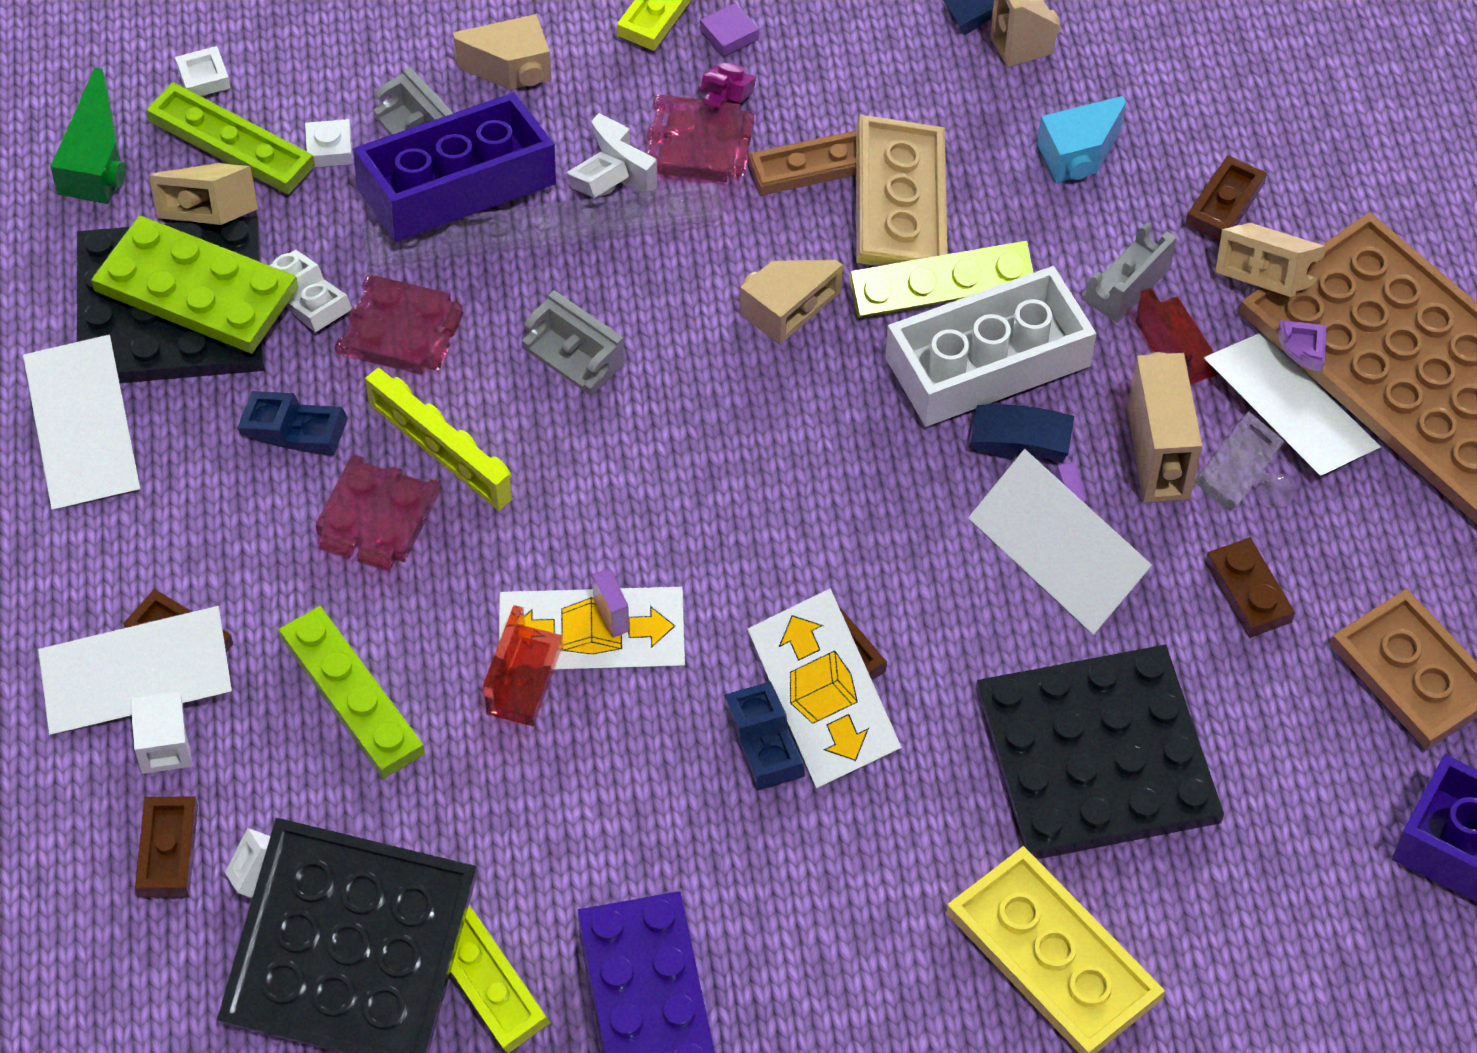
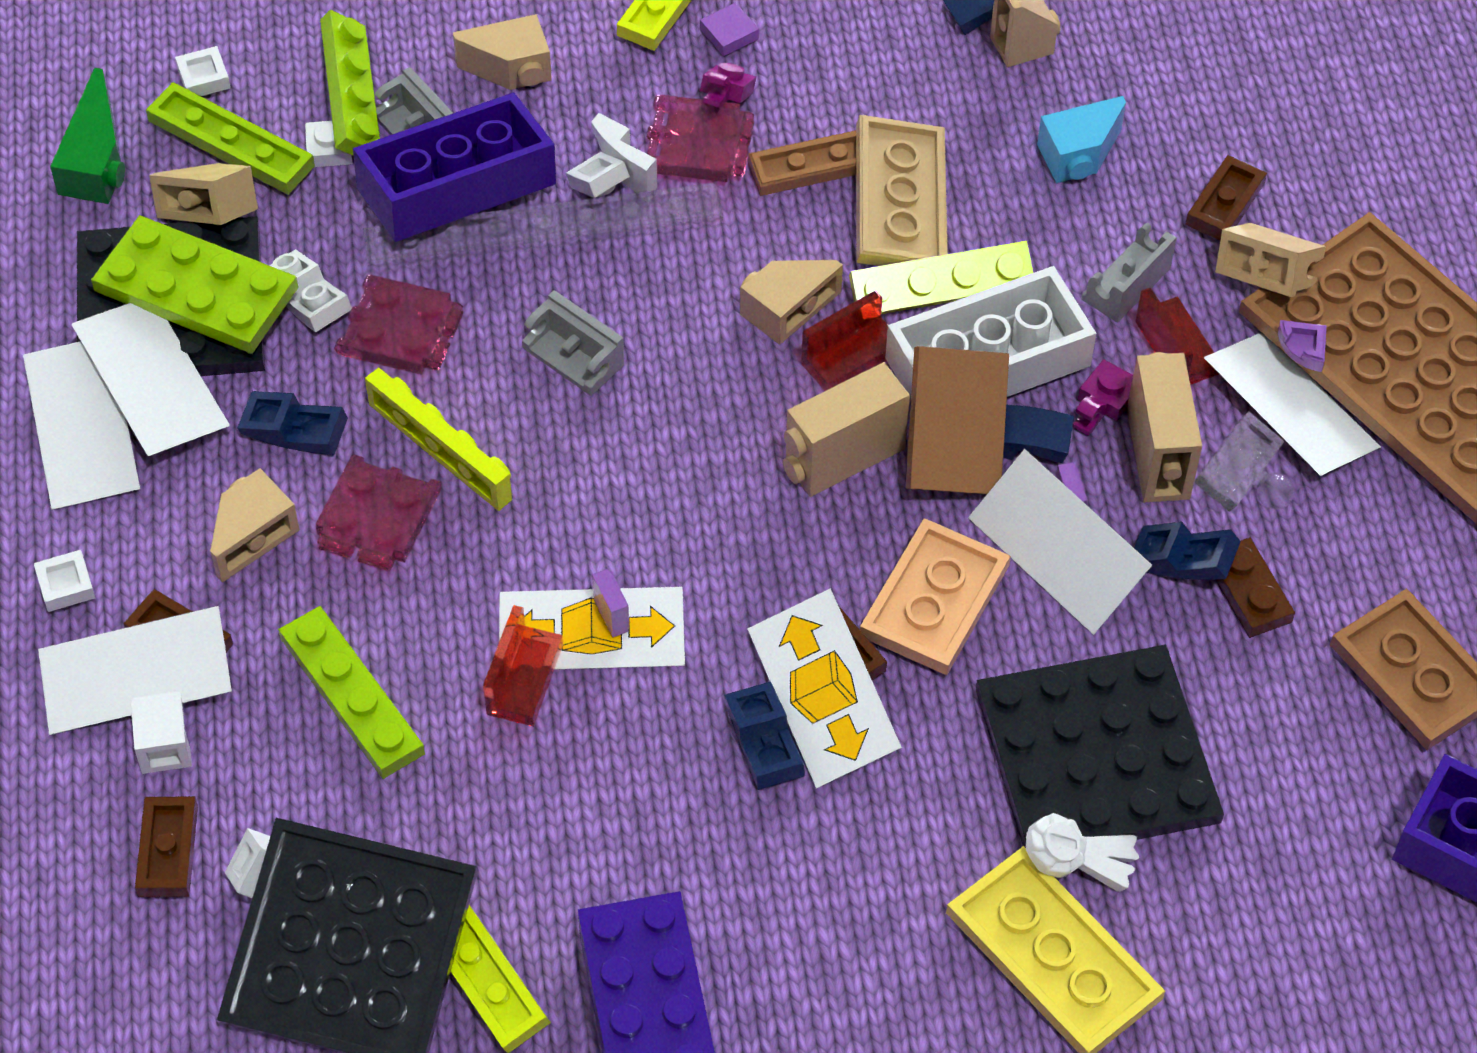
(64, 580): none -> white plate
(150, 377): none -> white sticker
(250, 523): none -> tan slope
(349, 81): none -> lime plate
(846, 342): none -> clear red panel
(846, 429): none -> tan brick
(935, 596): none -> light nougat plate
(957, 420): none -> medium nougat tile
(1059, 849): none -> white piece
(1102, 394): none -> magenta plate
(1185, 554): none -> dark blue slope

